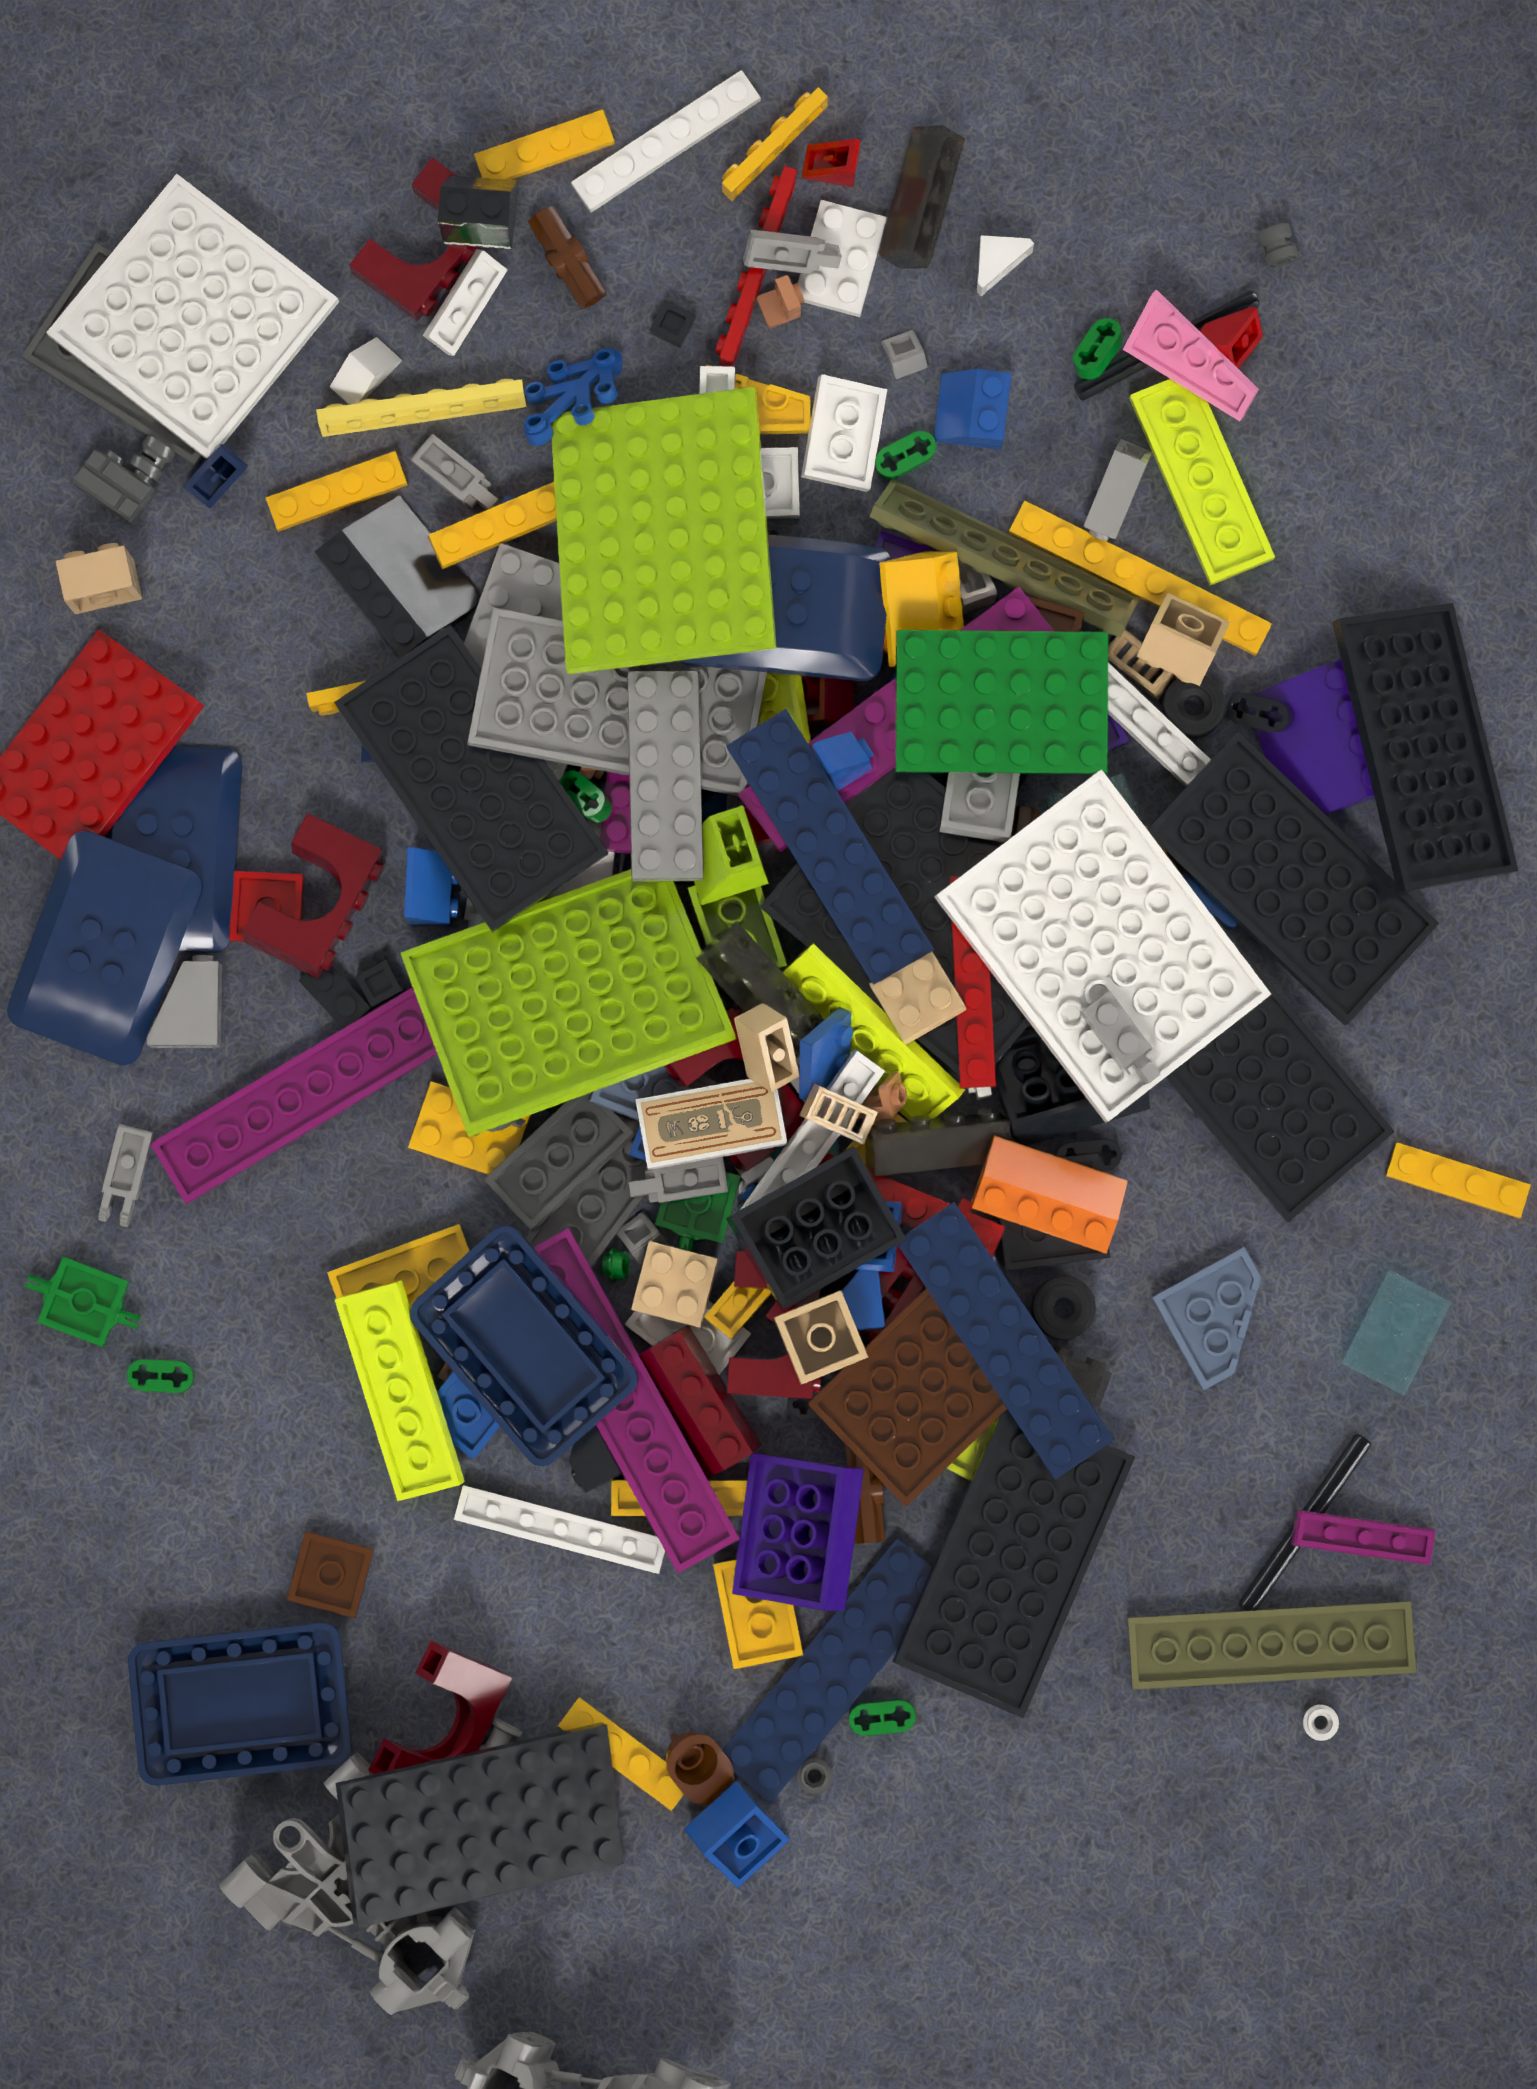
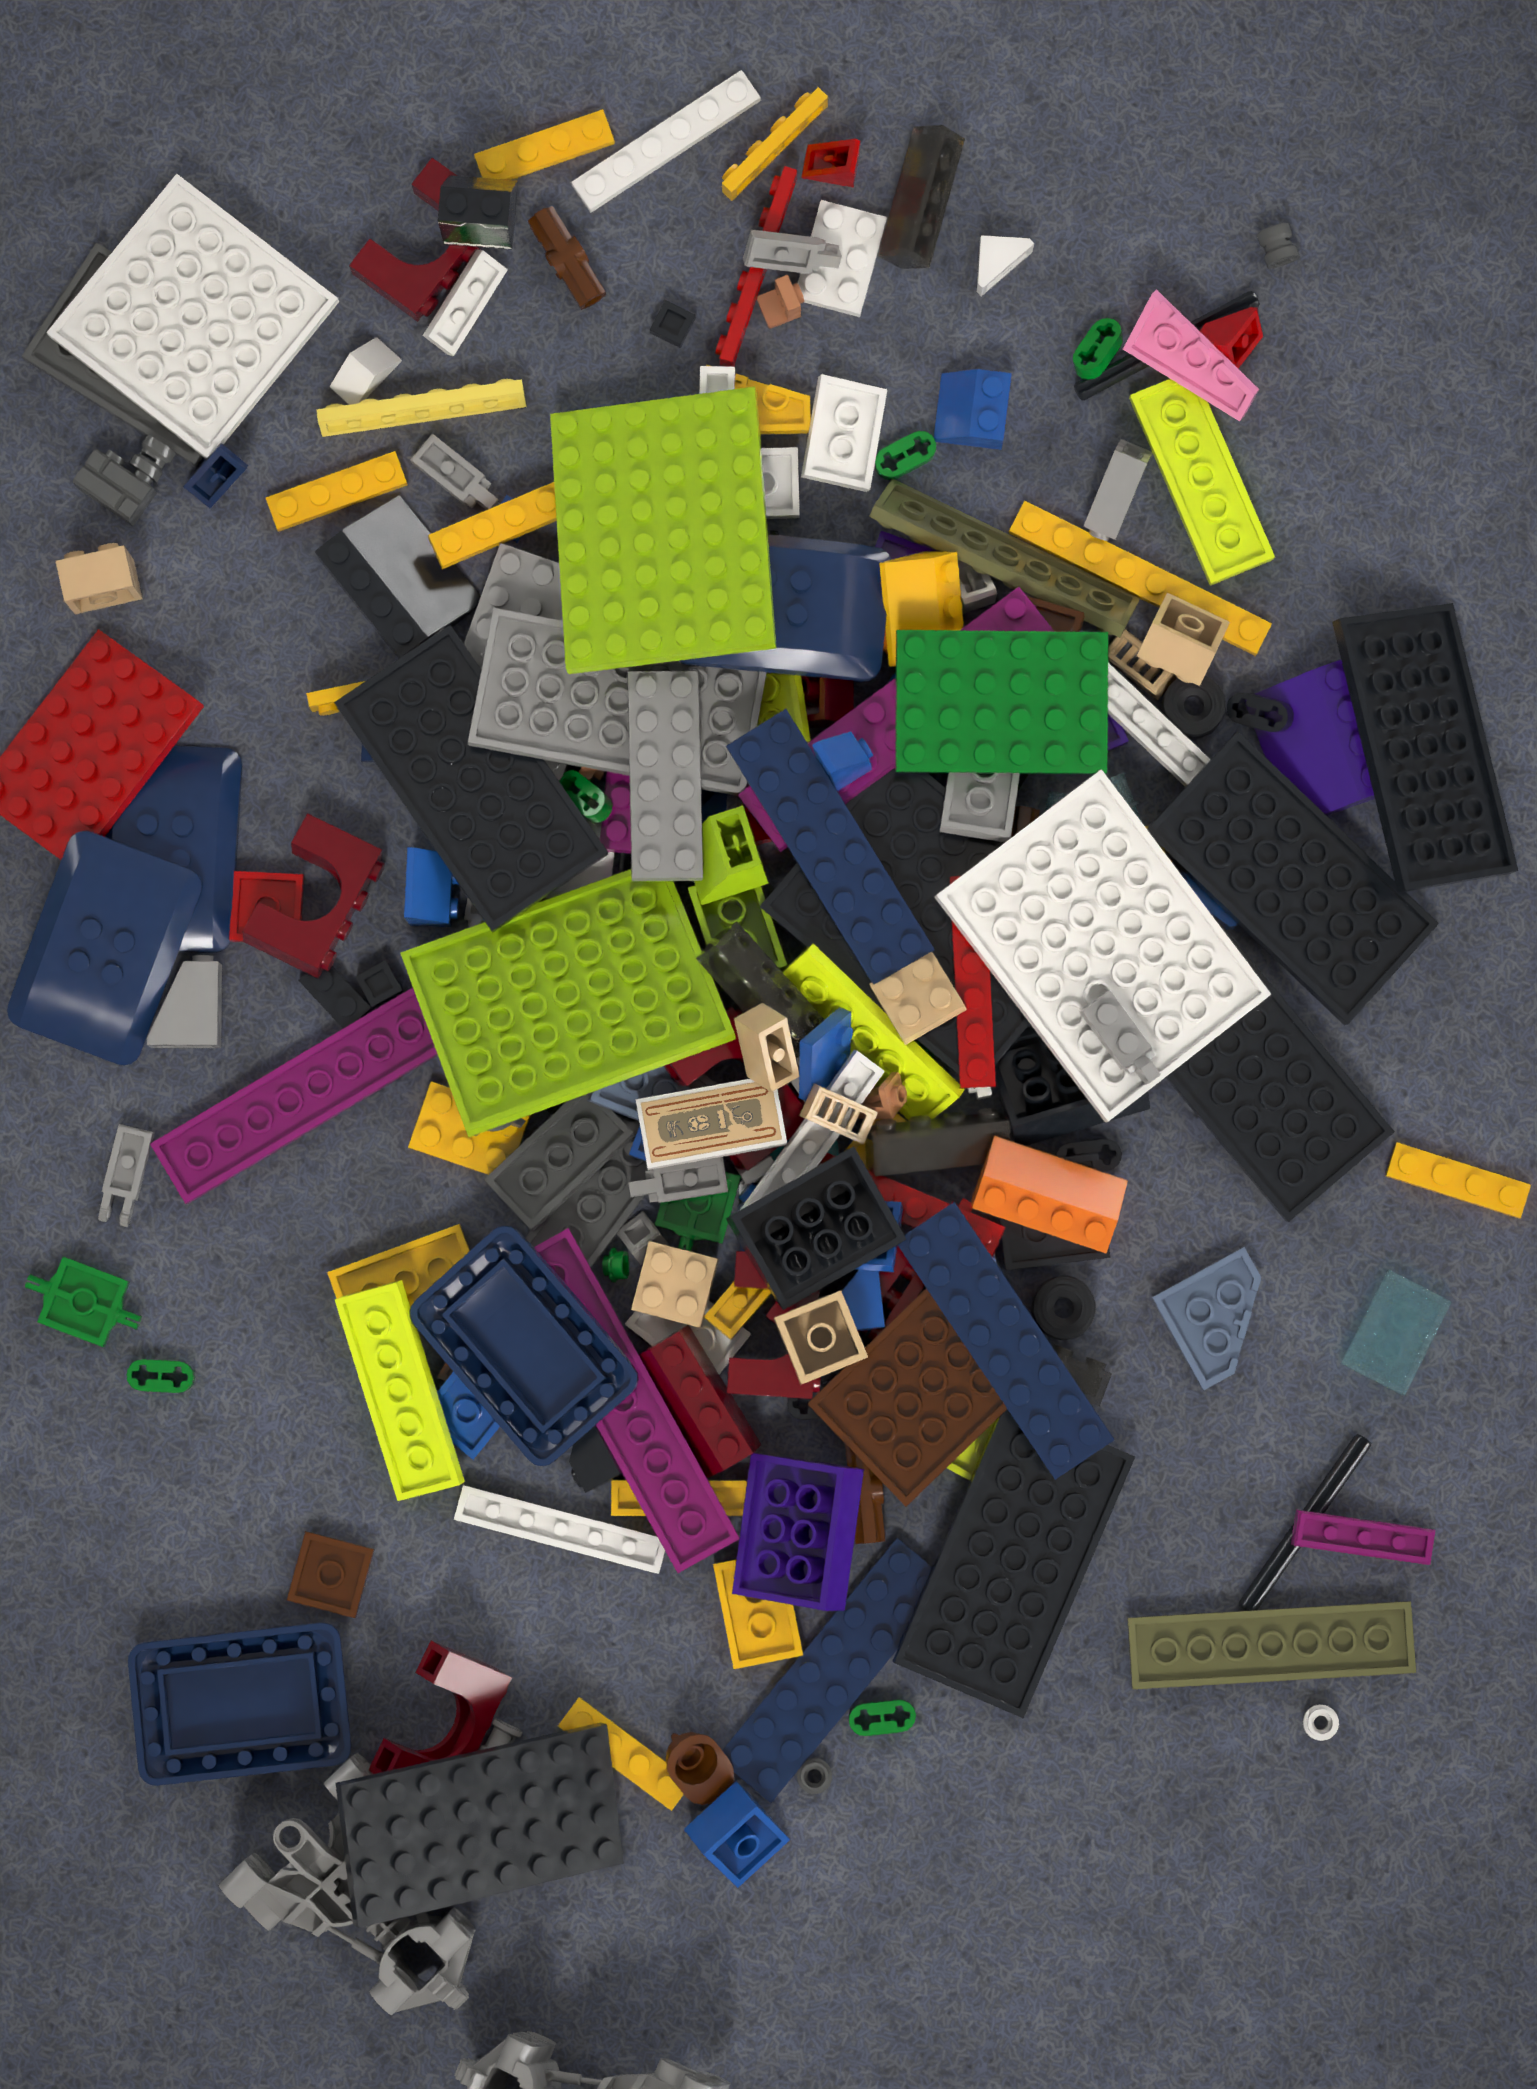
(603, 365): blue plant -> none
(905, 354): light grey slope -> none

